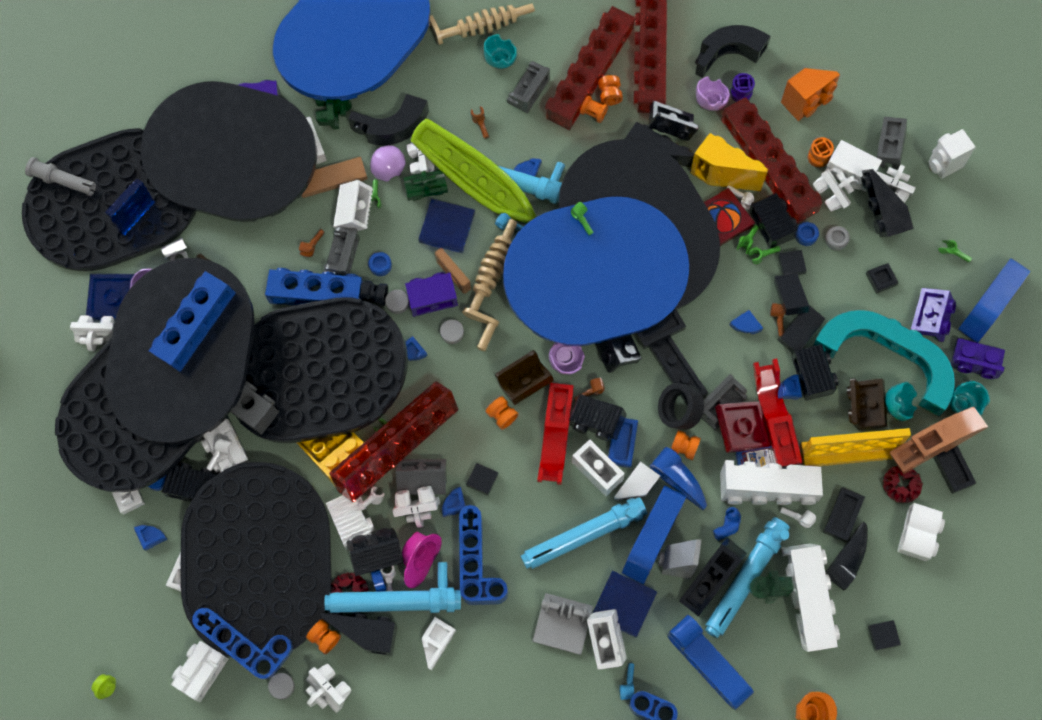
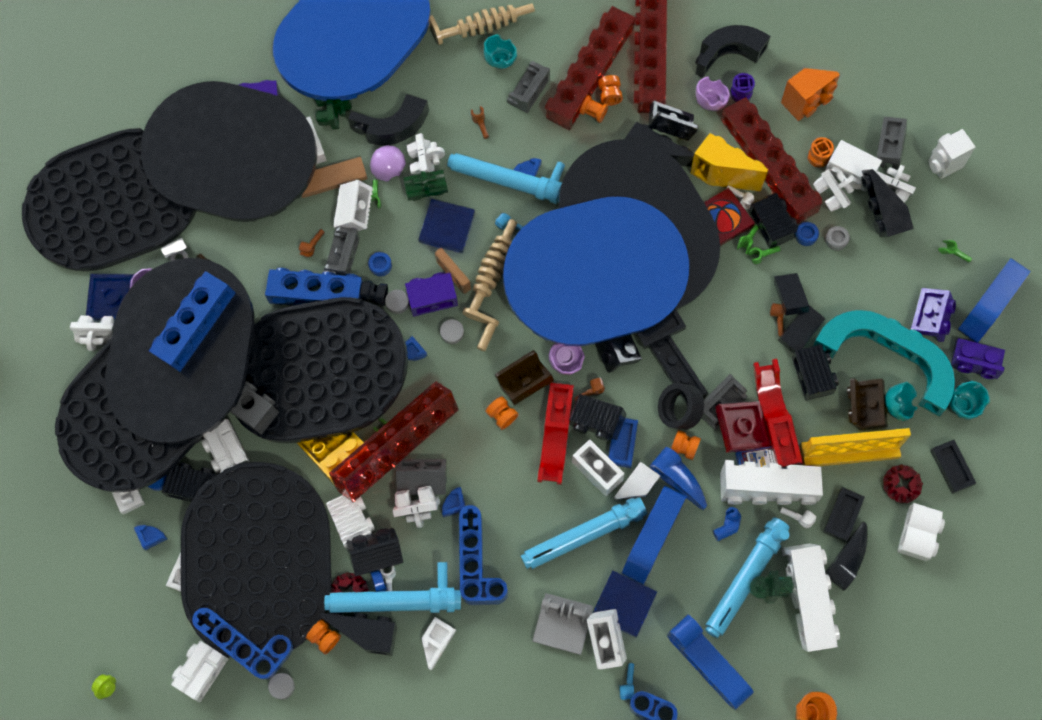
(51, 174): light grey pin -> none
(130, 206): clear blue tile -> none
(221, 446): white hand -> none
(323, 692): white hips -> none
(373, 498): white hand -> none
(418, 557): dark pink piece -> none
(472, 171): lime piece -> none
(482, 479): black tile -> none
(577, 212): bright green hand -> none
(680, 559): light grey slope -> none
(712, 577): black slope -> none
(746, 323): blue tile -> none
(790, 388): blue tile -> none
(792, 262): black tile -> none
(882, 278): black tile -> none
(884, 635): black tile -> none
(938, 438): nougat slope -> none

